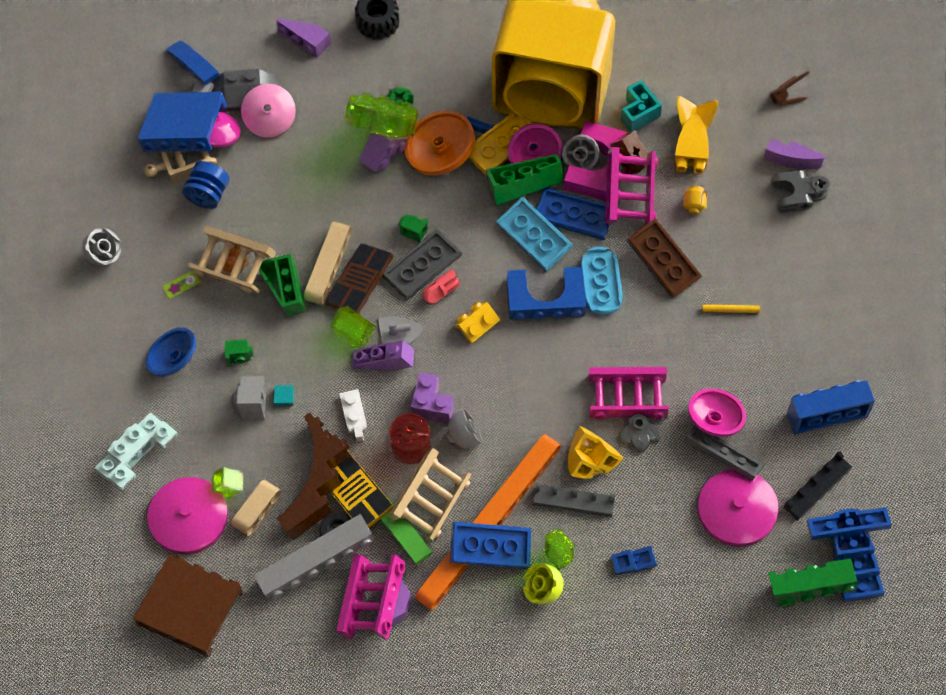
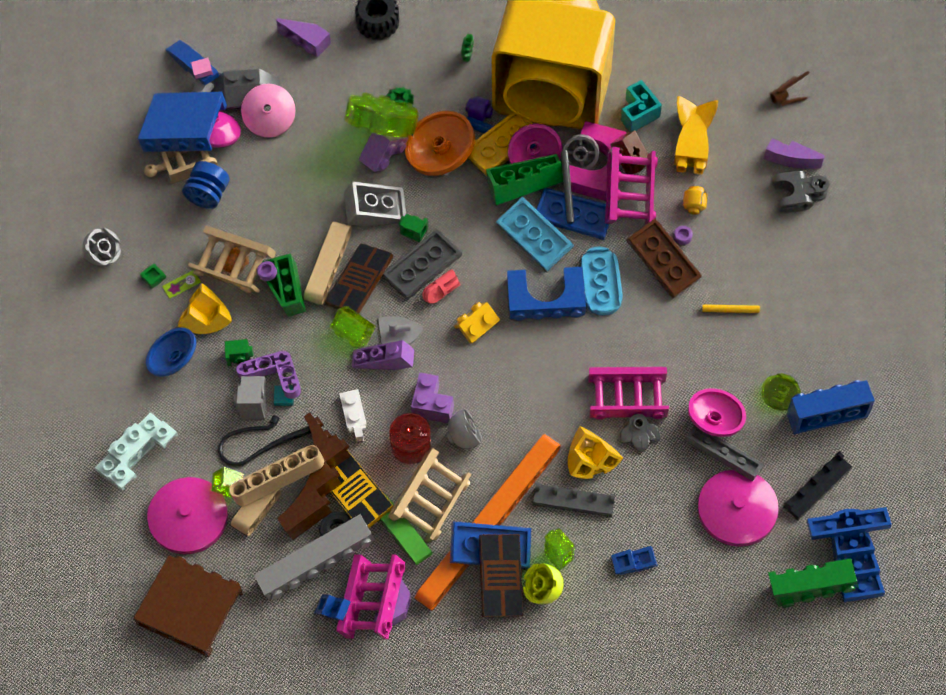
(153, 276): none -> green tile
(202, 68): none -> bright pink tile
(205, 312): none -> yellow brick
(248, 487): none -> tan beam
(266, 271): none -> medium lavender tile
(273, 422): none -> black piece
(279, 367): none -> medium lavender beam
(332, 607): none -> blue slope
(373, 204): none -> light grey slope
(467, 47): none -> green gear
(479, 108): none -> dark purple head
(500, 575): none -> black tile
(567, 187): none -> dark grey bar
(683, 235): none -> medium lavender tile
(779, 390): none -> clear neon green tile

